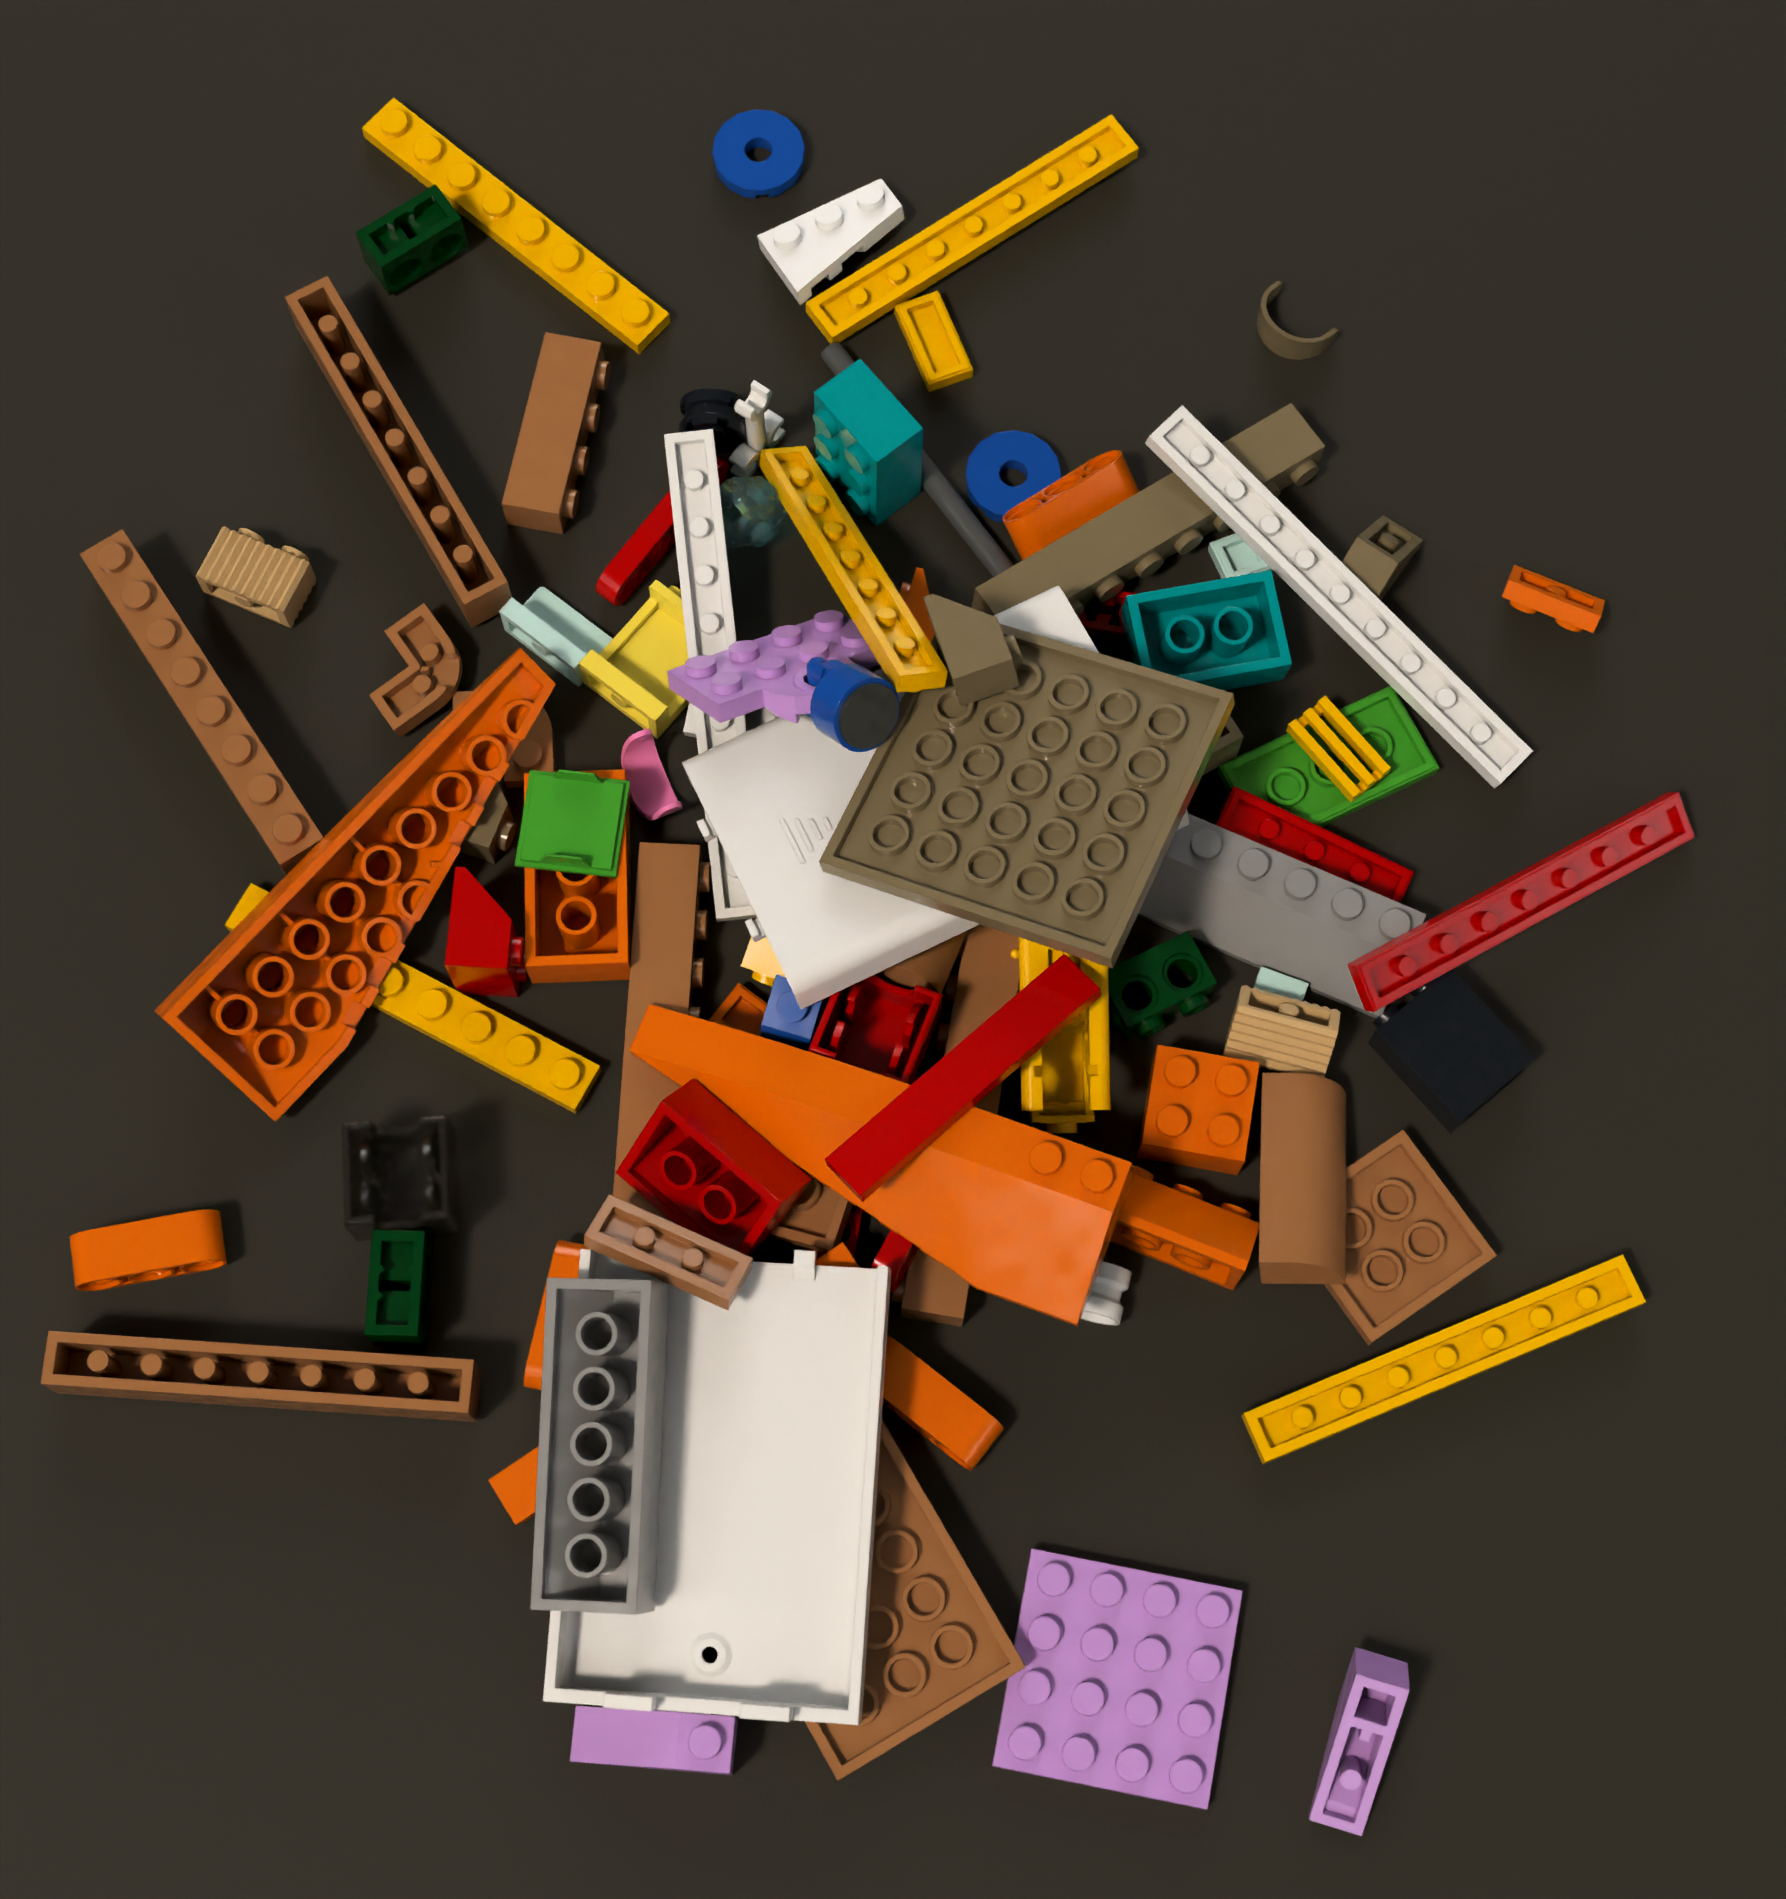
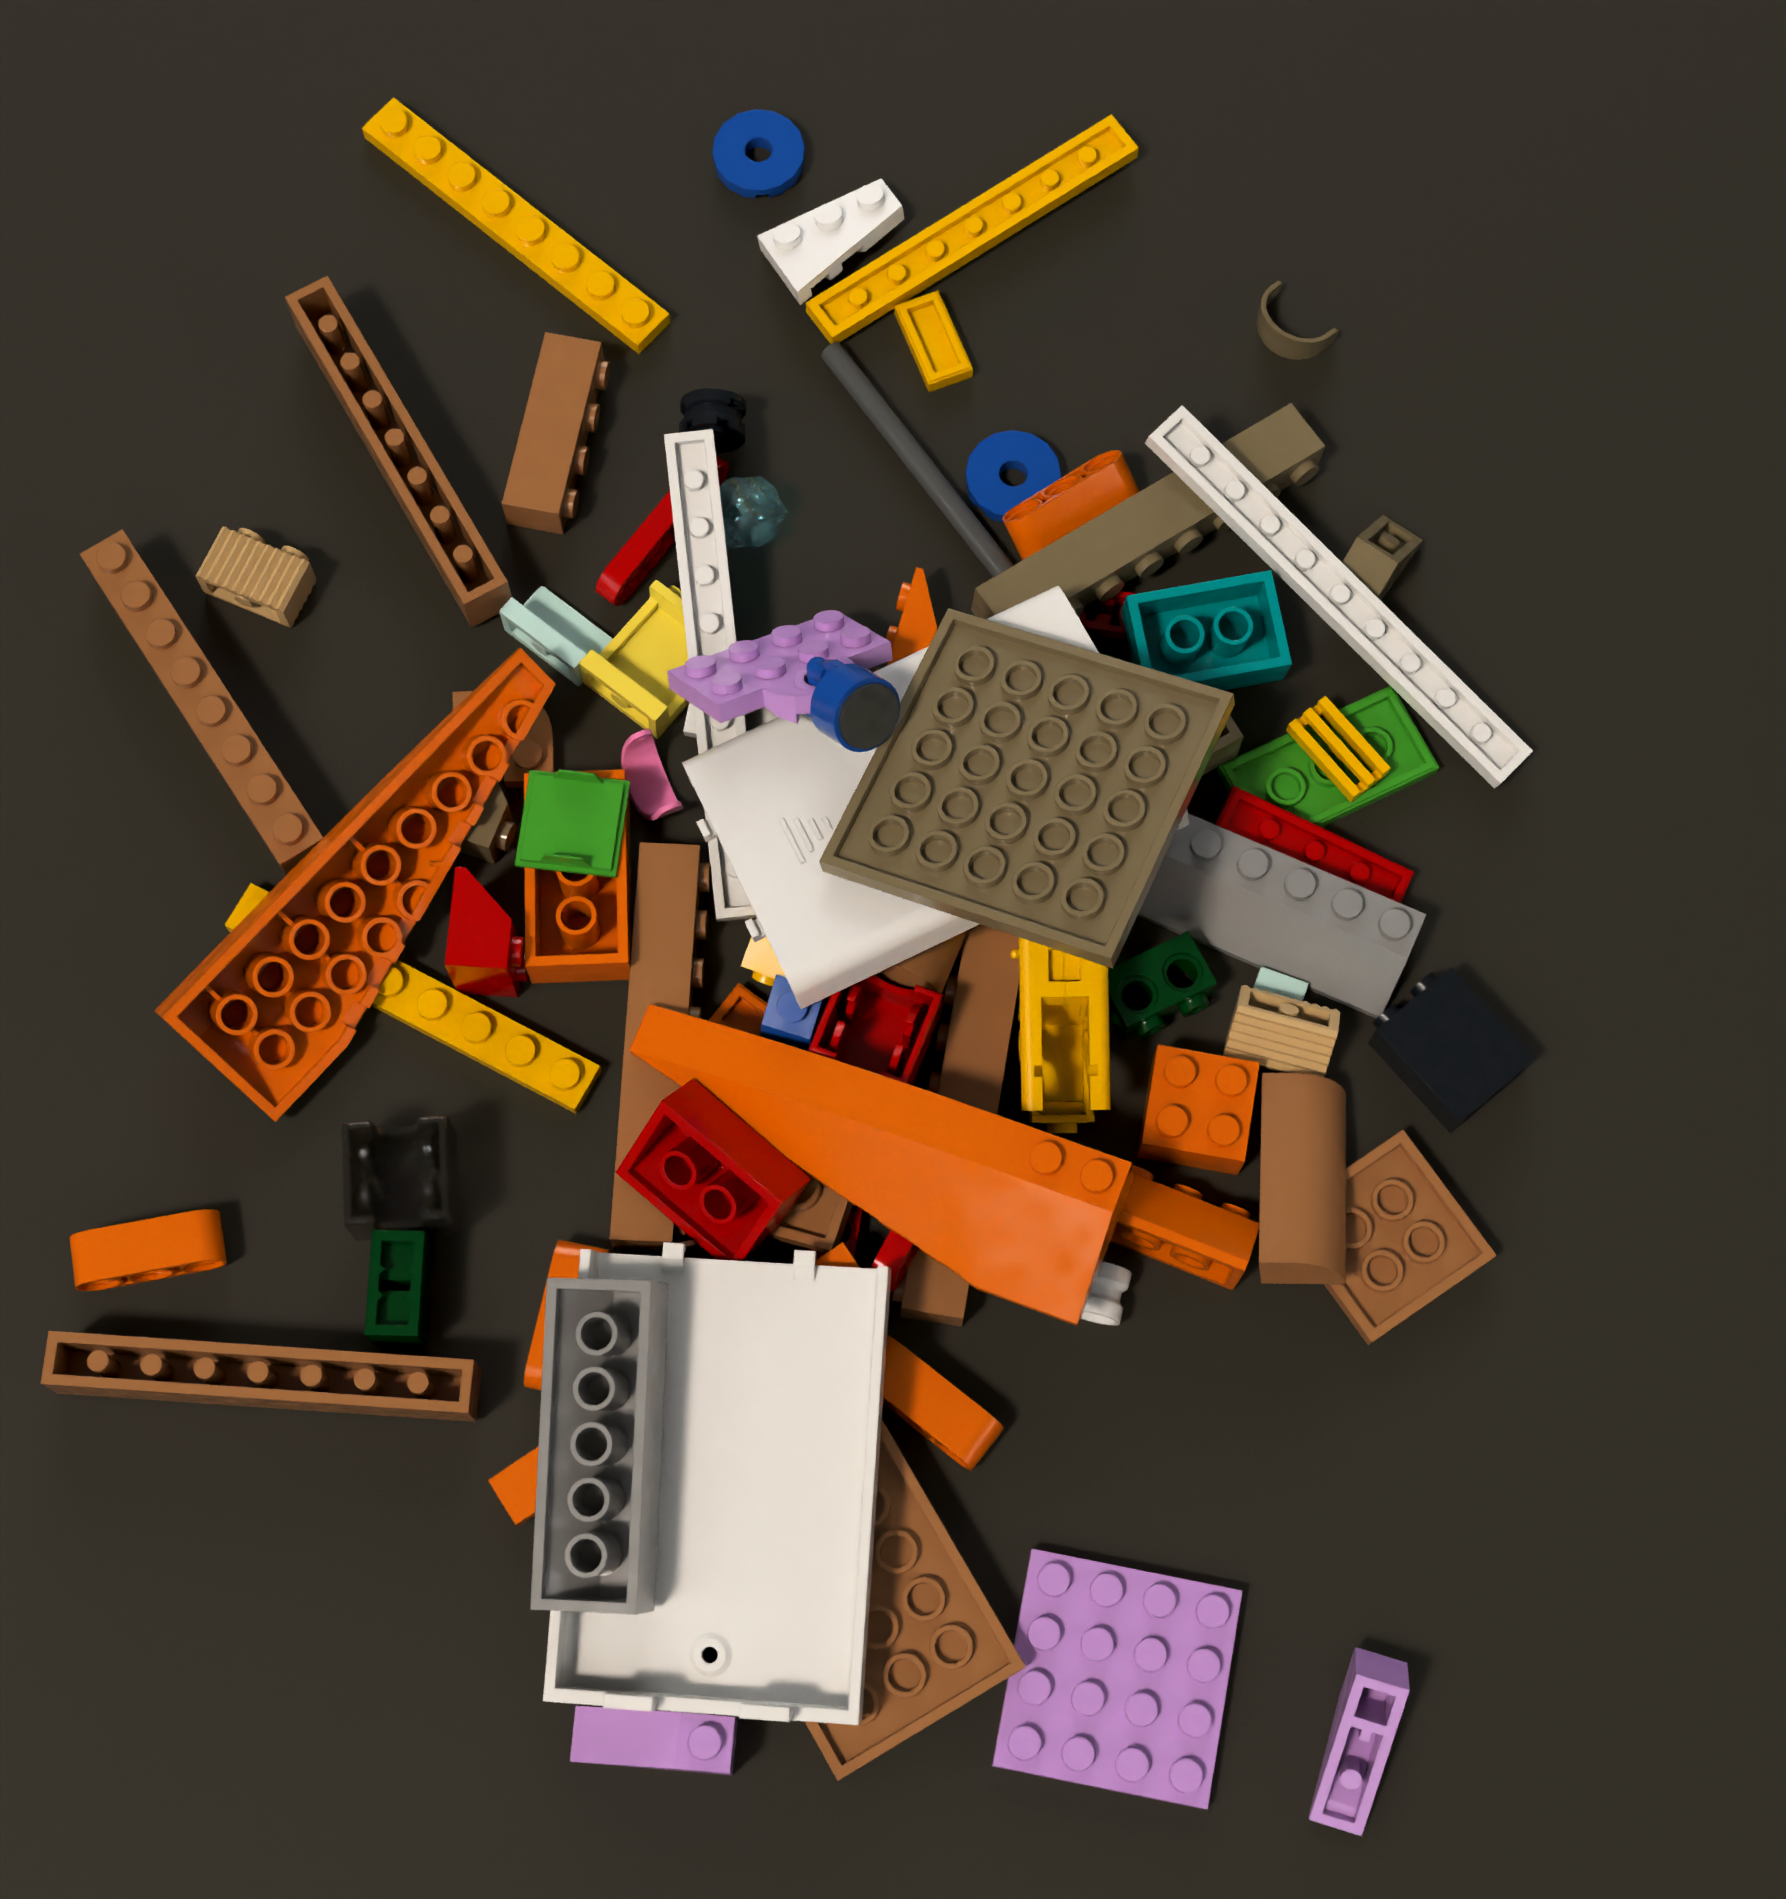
(412, 239): dark green brick -> none
(431, 672): medium nougat plate -> none
(668, 1252): medium nougat plate -> none
(762, 430): white bar -> none
(853, 570): yellow plate -> none
(867, 443): teal brick -> none
(962, 1077): red tile -> none
(973, 649): dark tan slope -> none
(1235, 557): light aqua tile -> none
(1442, 1359): yellow plate -> none
(1520, 901): red tile -> none
(1568, 605): orange plate -> none

